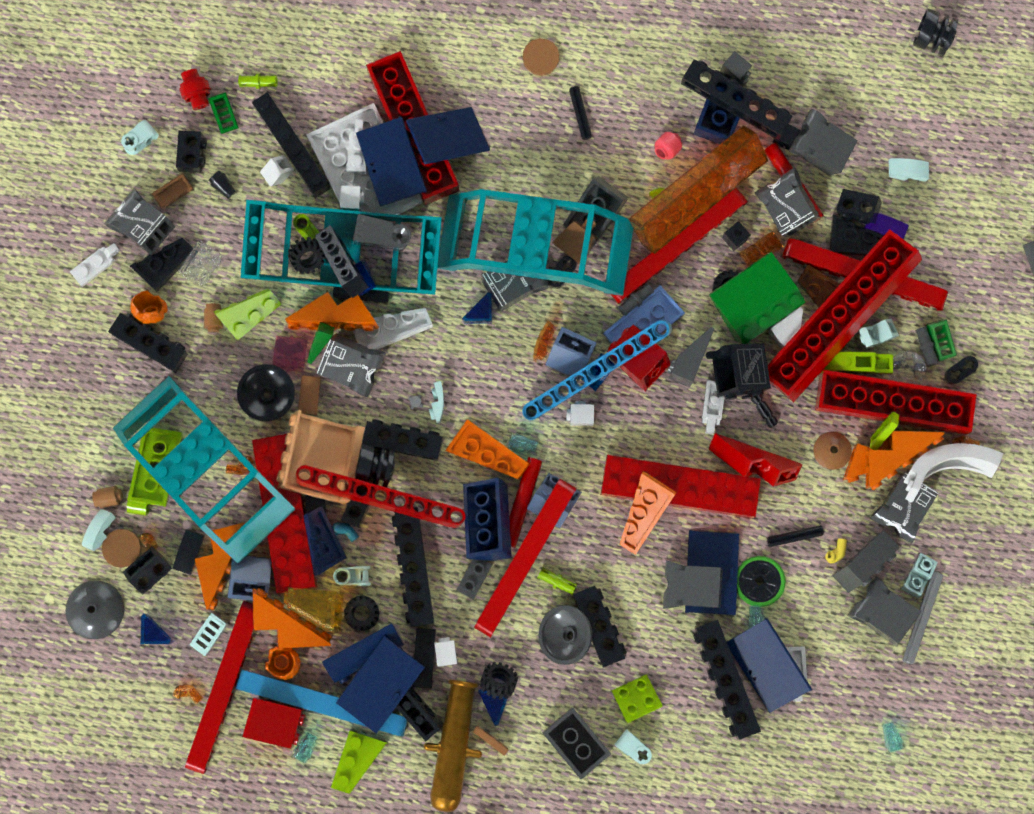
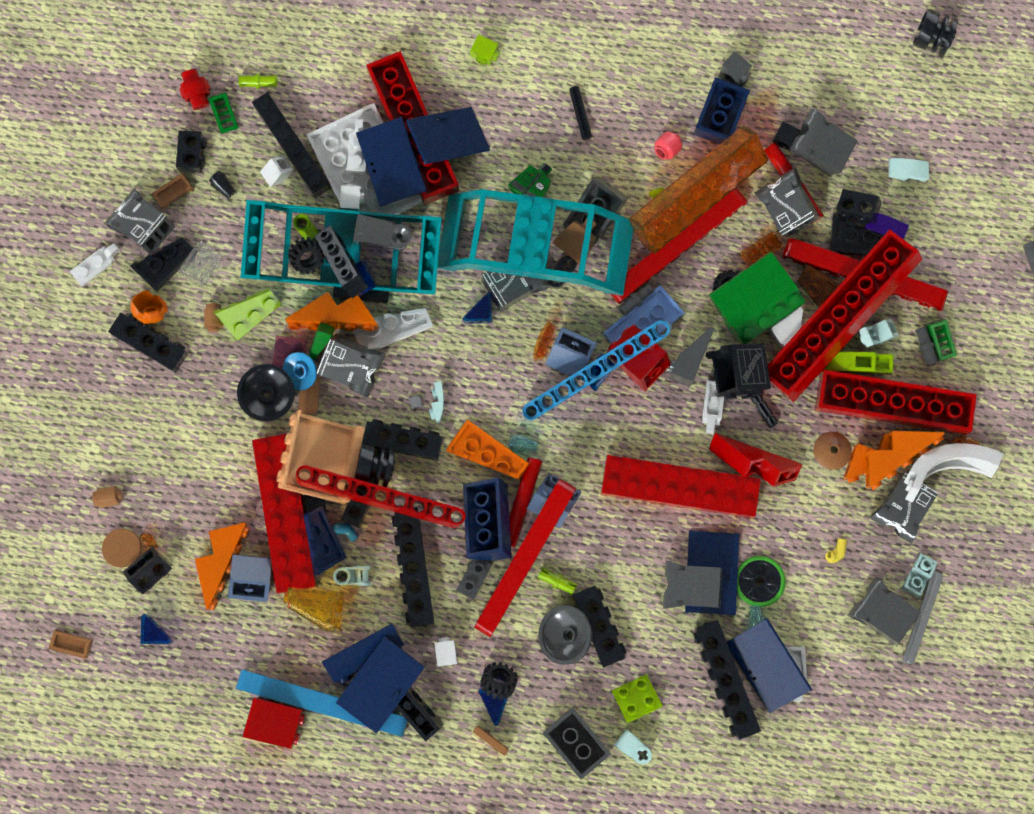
(70, 644): none -> medium nougat tile
(94, 535): light aqua slope -> none
(107, 613): dark grey dish -> none
(140, 136): light aqua piece -> none
(144, 488): lime hinge -> none
(187, 691): clear orange arm -> none
(188, 551): black slope -> none
(192, 459): teal window -> none
(222, 690): red beam -> none
(223, 625): light aqua slope -> none
(238, 469): clear orange arm -> none
(283, 663): orange hair -> none
(291, 630): orange slope -> none
(293, 366): none -> dark azure dish
(304, 749): clear light blue cone -> none
(355, 760): lime wing -> none
(373, 613): black tyre -> none
(425, 655): black tile -> none
(453, 747): pearl gold piece -> none
(485, 50): none -> lime brick
(532, 181): none -> green torso
(540, 57): medium nougat tile -> none
(580, 414): white brick -> none
(648, 506): orange wing -> none
(736, 236): black brick -> none
(738, 108): black brick -> none
(795, 536): black axle -> none
(867, 562): dark grey wedge -> none
(884, 430): lime tile -> none
(892, 738): clear light blue cone -> none
(908, 367): clear dish -> none
(964, 373): black beam -> none

